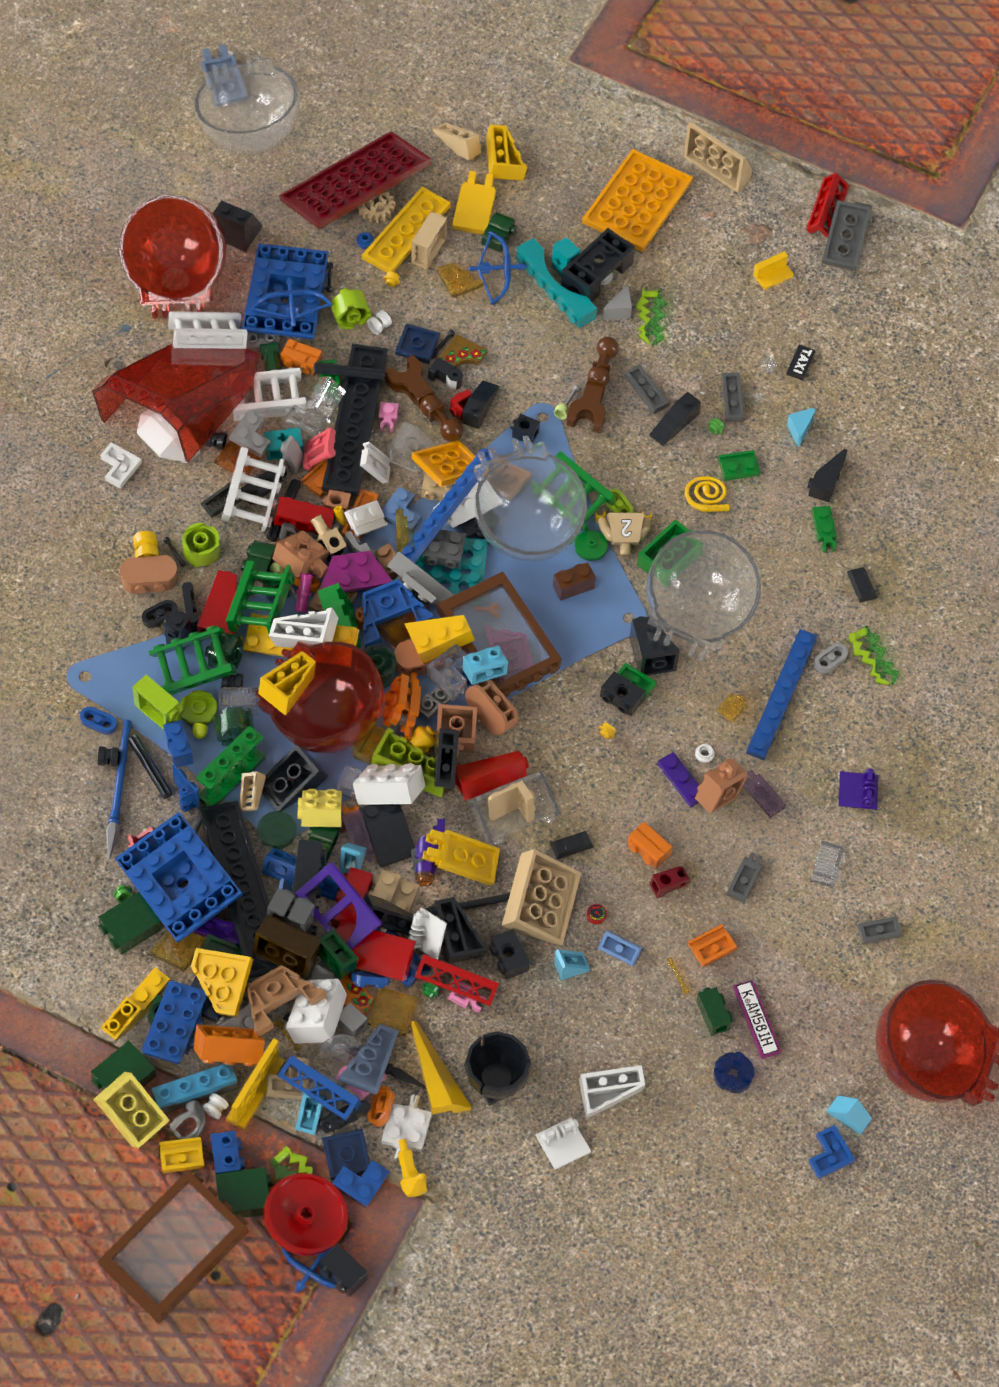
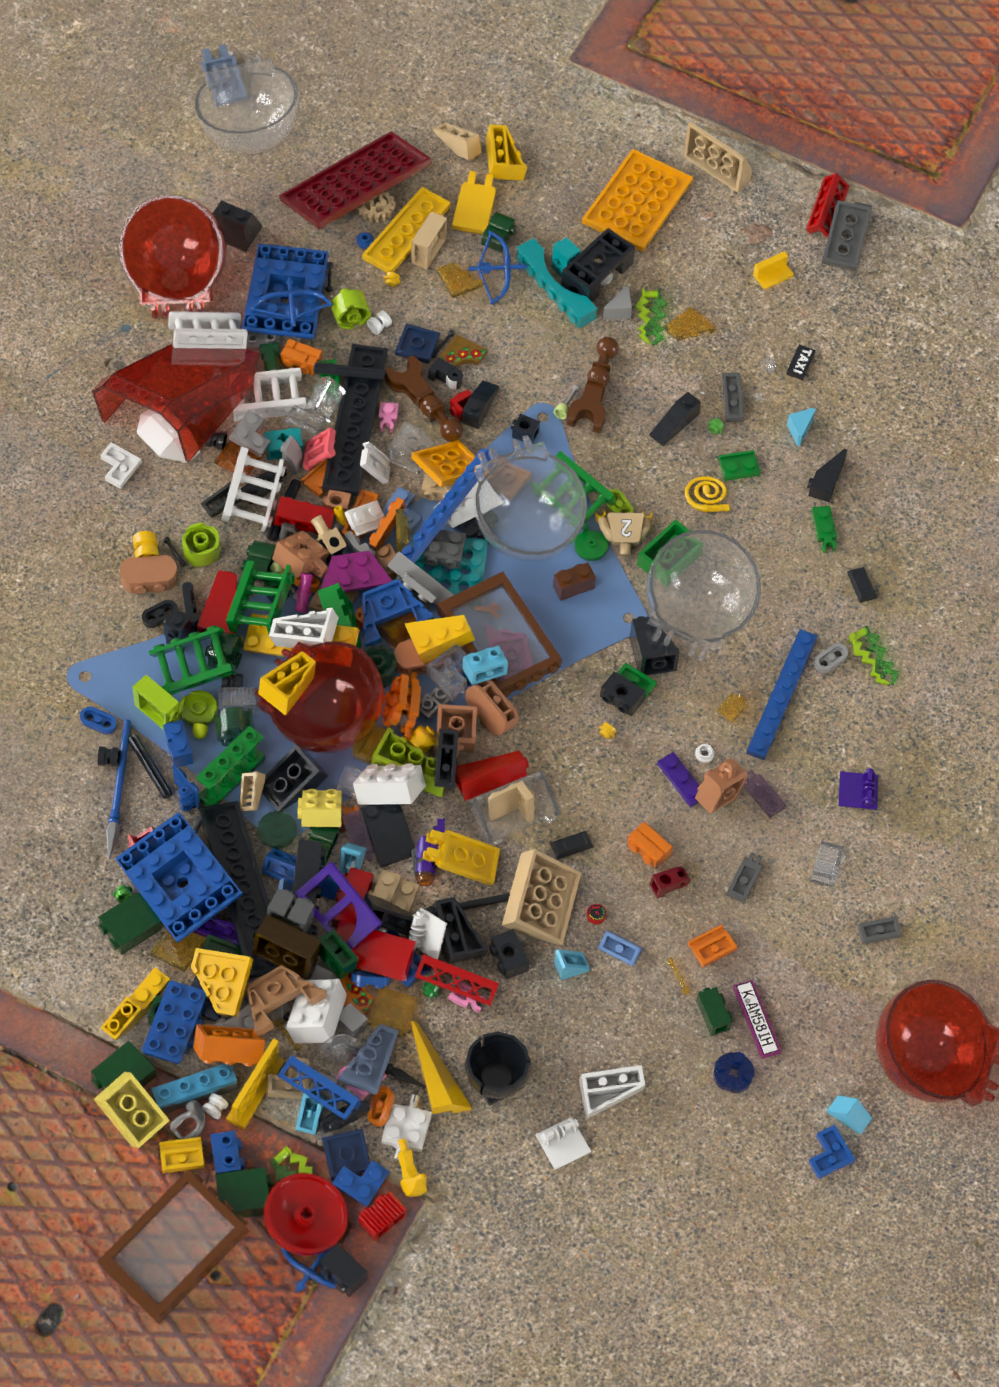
(382, 1215): none -> red brick
(386, 525): none -> orange plate
(646, 389): dark grey plate -> none
(689, 324): none -> clear yellow wing

